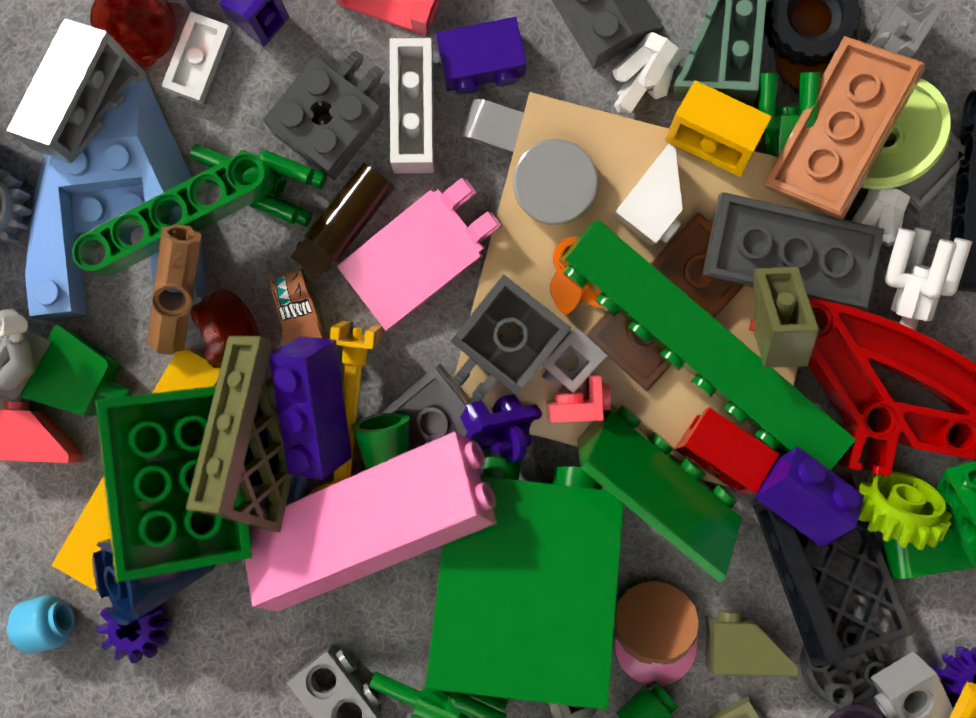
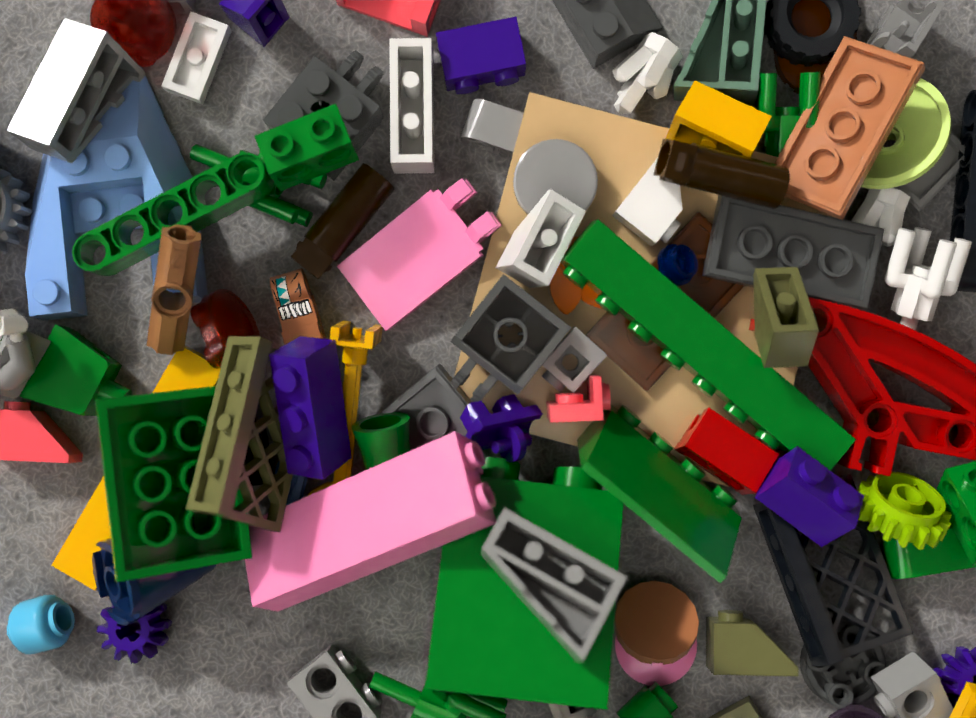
(306, 147): none -> green brick
(541, 240): none -> white slope
(554, 580): none -> light grey wedge
(677, 263): none -> clear blue plate
(722, 173): none -> dark brown piece

